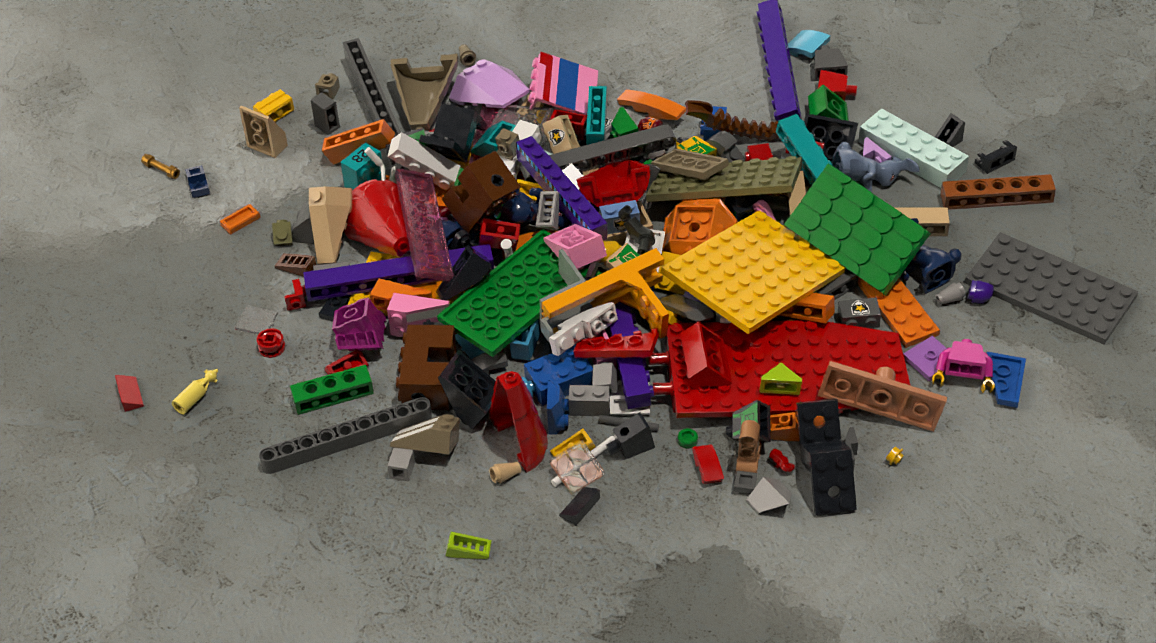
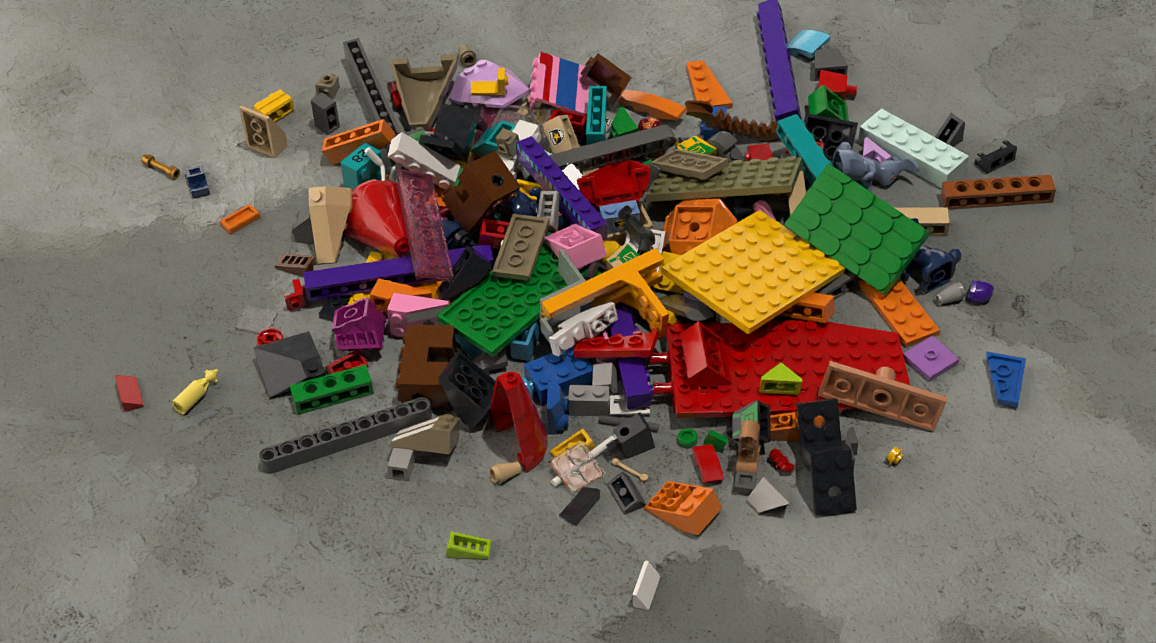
(282, 233): olive bracket -> none
(288, 363): none -> black slope
(395, 96): none -> red axle
(491, 87): none -> yellow bracket
(521, 247): none -> dark tan plate
(606, 74): none -> reddish brown panel
(626, 493): none -> black slope
(643, 477): none -> tan hinge
(645, 586): none -> white slope
(685, 506): none -> orange slope
(706, 86): none -> orange wing
(716, 439): none -> green tile
(859, 312): dark grey brick -> none
(965, 360): dark pink torso -> none
(1053, 287): dark grey plate -> none

